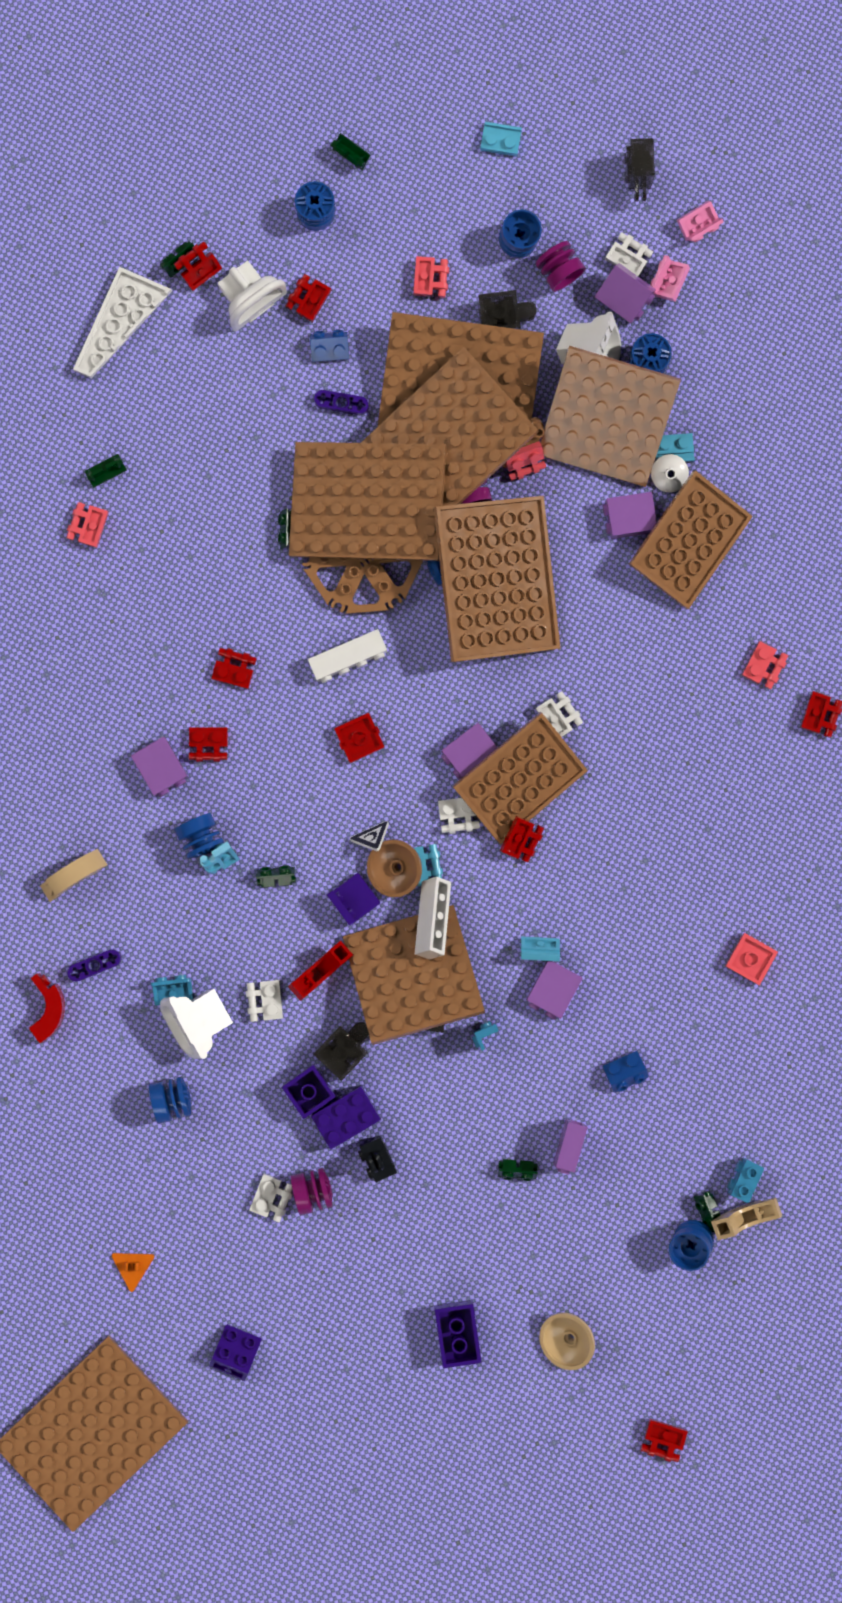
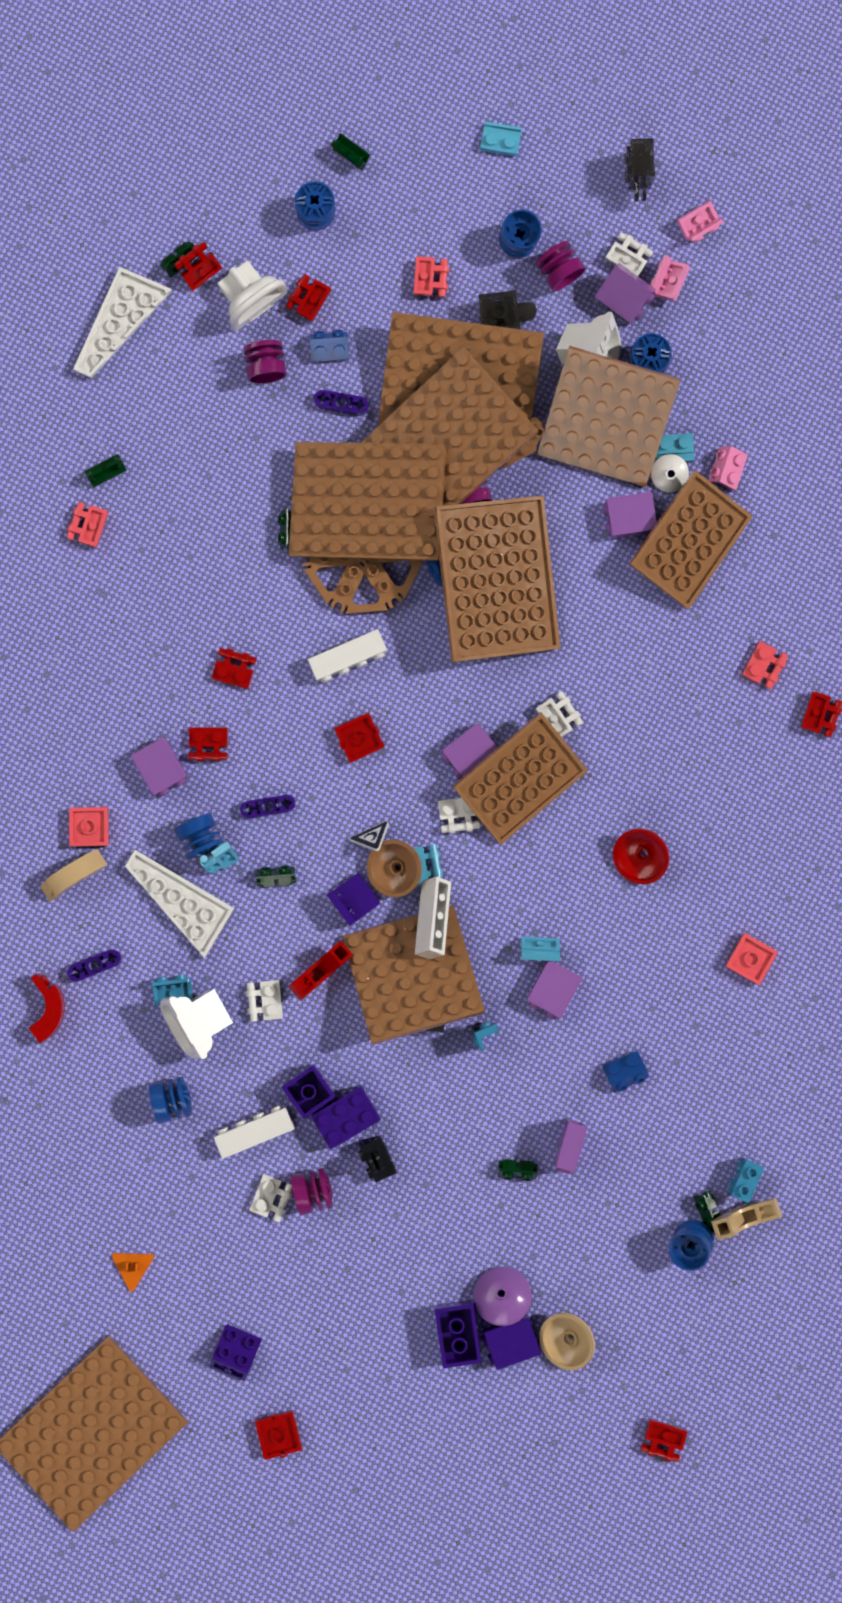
(89, 826): none -> coral plate
(188, 906): none -> white wing
(254, 1132): none -> white brick
(265, 361): none -> magenta wheel
(272, 799): none -> dark purple beam
(278, 1435): none -> red plate
(344, 1049): clear smoke brick -> none
(506, 1309): none -> medium lavender dish
(511, 1343): none -> dark purple brick
(517, 837): red plate -> none
(525, 456): coral plate -> none
(633, 863): none -> red dish
(728, 467): none -> bright pink bracket

